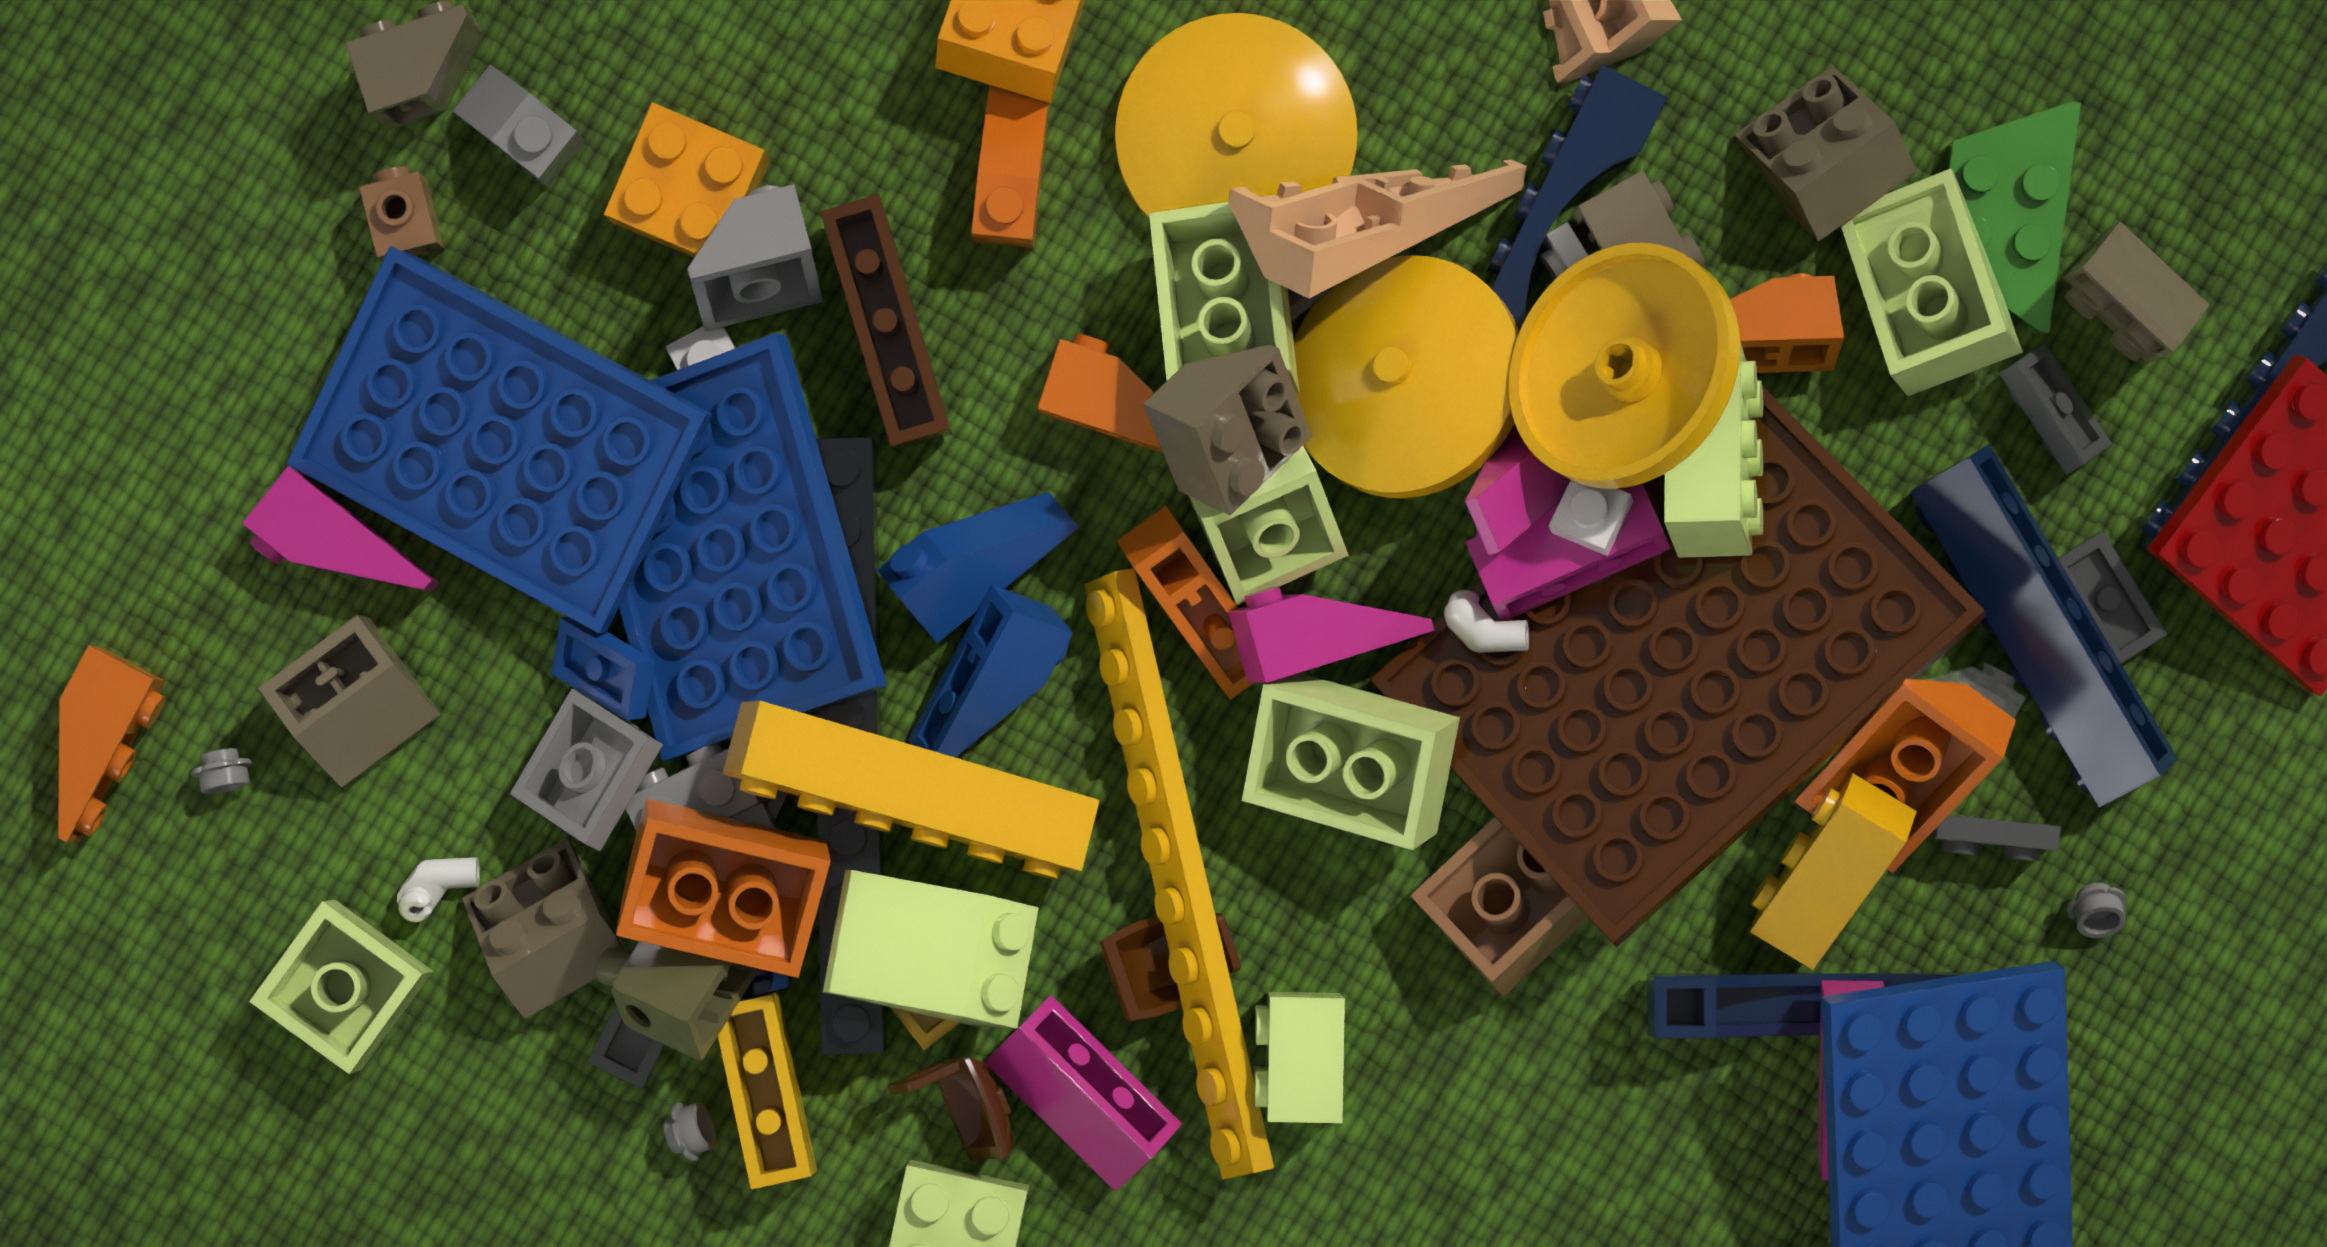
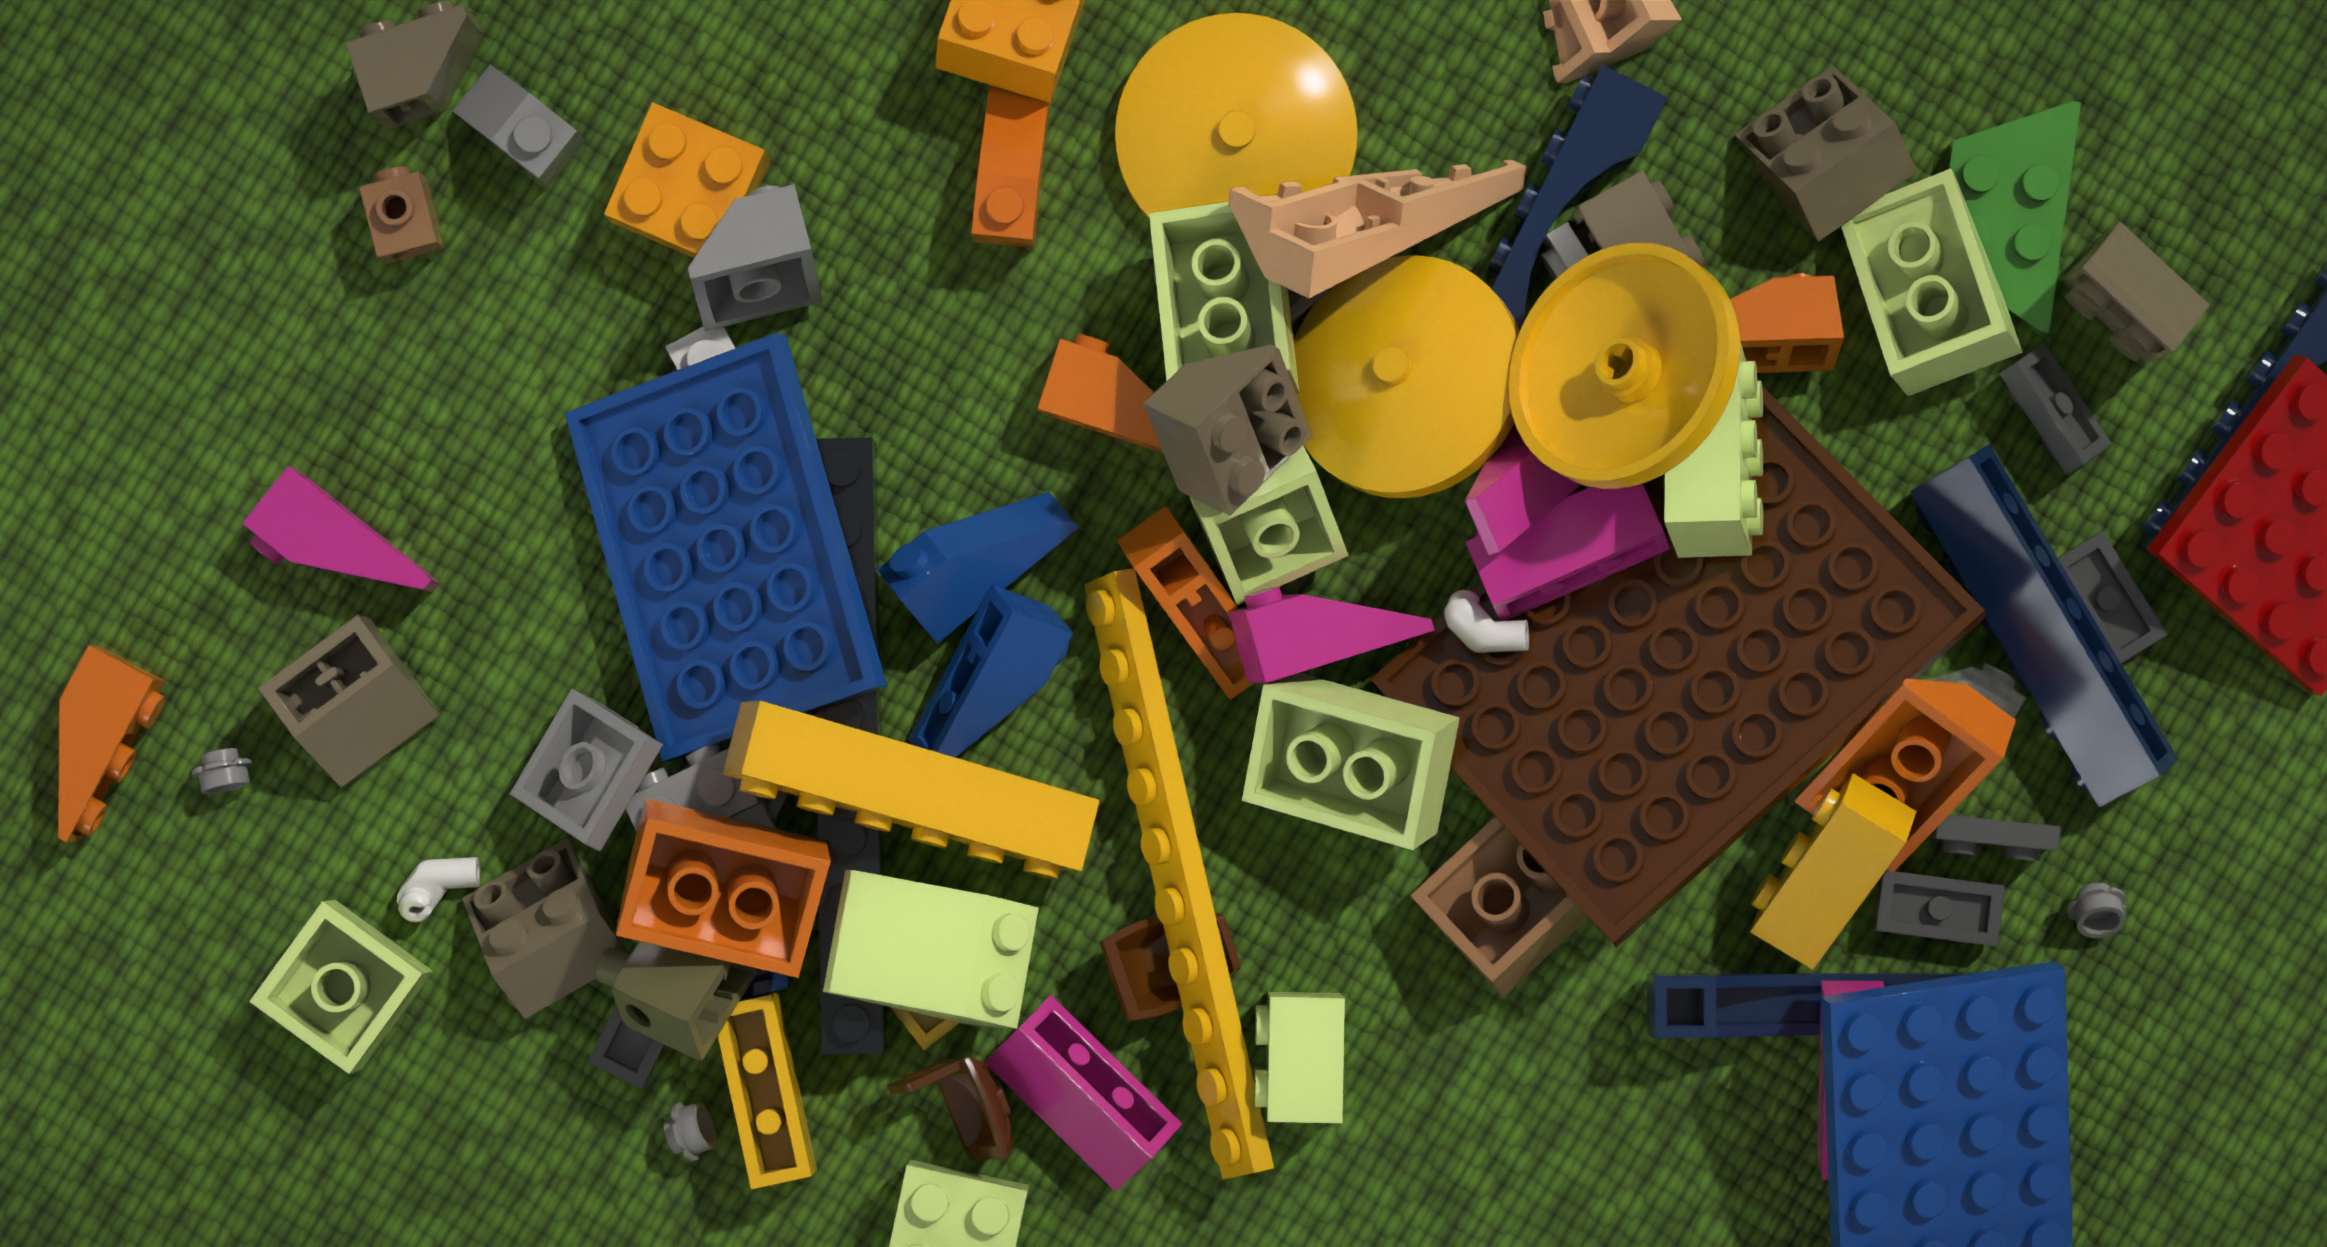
(499, 439): blue plate -> none
(603, 669): blue plate -> none
(886, 322): reddish brown brick -> none
(1591, 516): white plate -> none
(1939, 908): none -> dark grey plate

